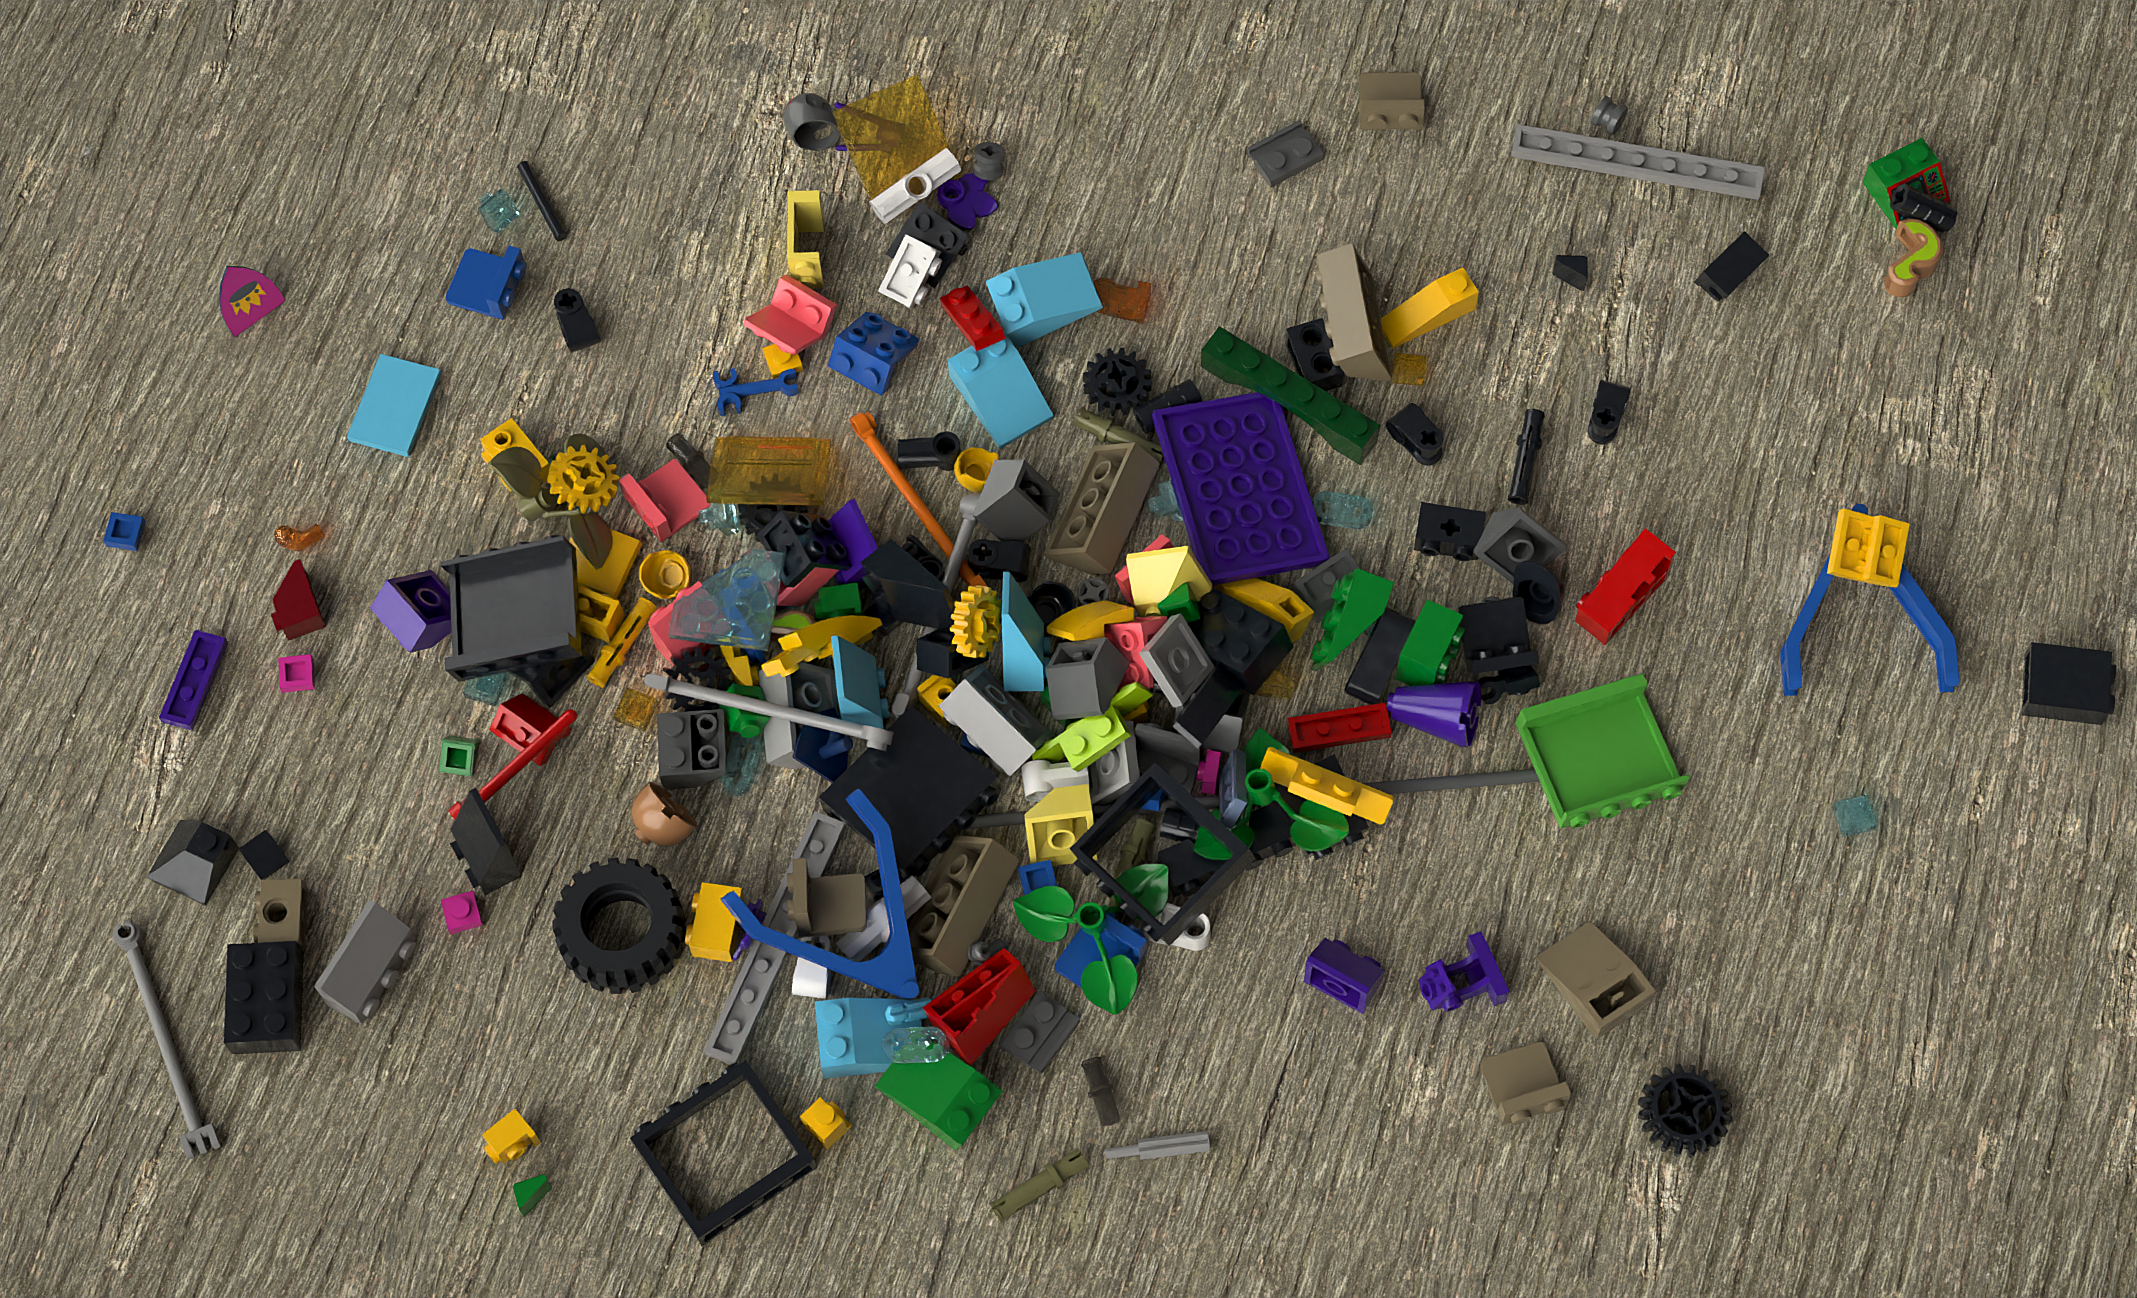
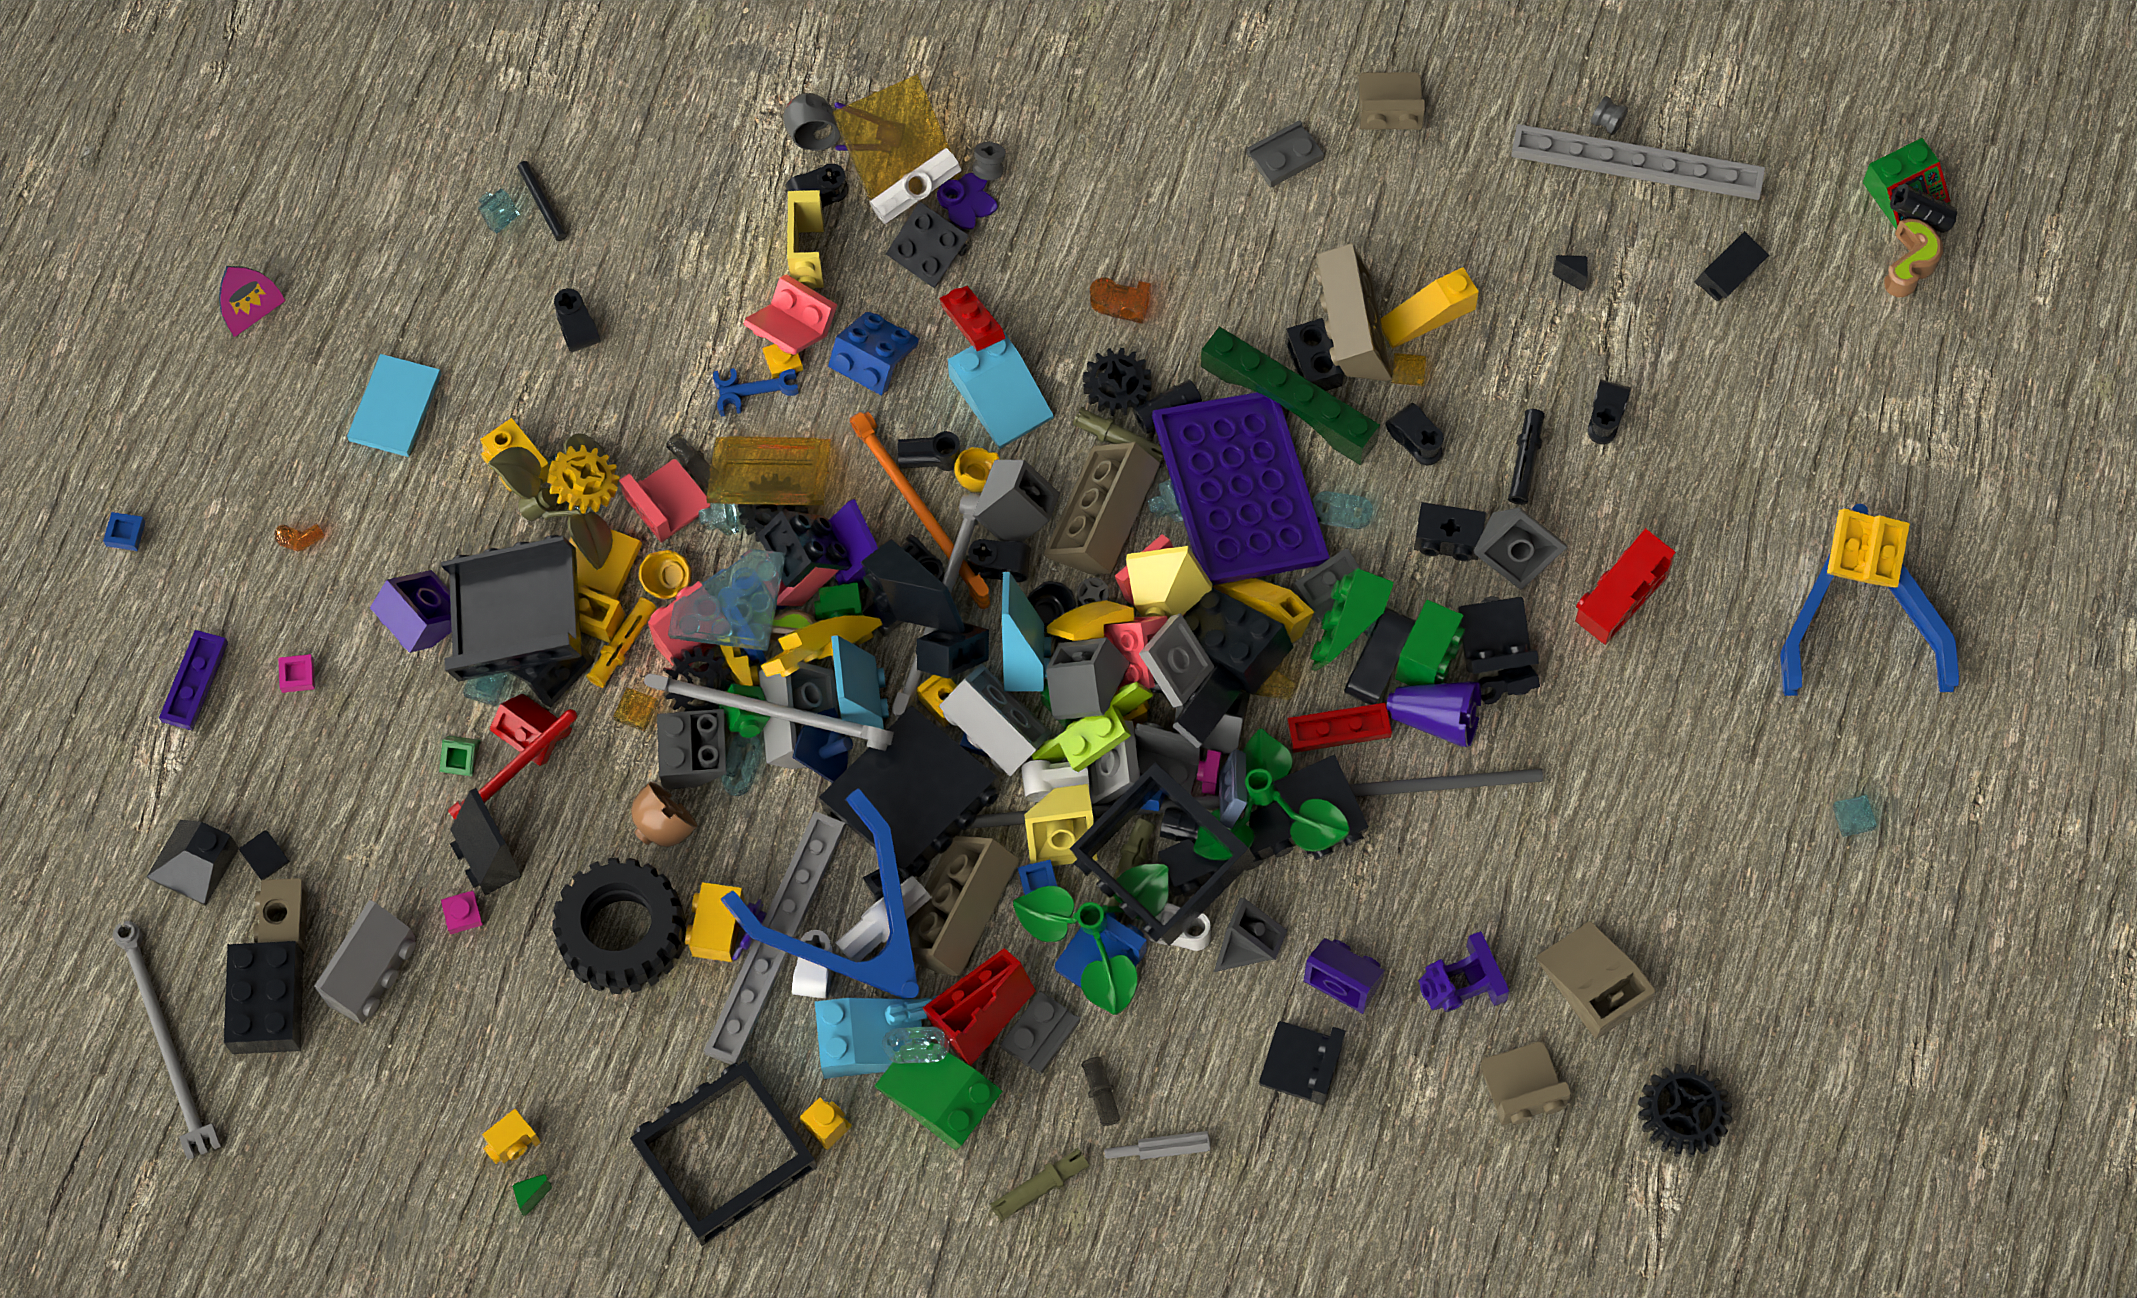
(296, 604): dark red slope -> none
(487, 281): blue bracket -> none
(819, 180): none -> black piece
(826, 903): dark tan bracket -> none
(910, 272): white bracket -> none
(976, 621): yellow gear -> none
(980, 951): dark grey arm -> none
(1043, 297): medium azure slope -> none
(1181, 601): green slope -> none
(1249, 938): none -> dark grey slope
(1302, 1062): none -> black bracket
(1327, 787): yellow bracket -> none
(1540, 590): black piece -> none
(1599, 752): bright green panel -> none
(2068, 683): black brick -> none

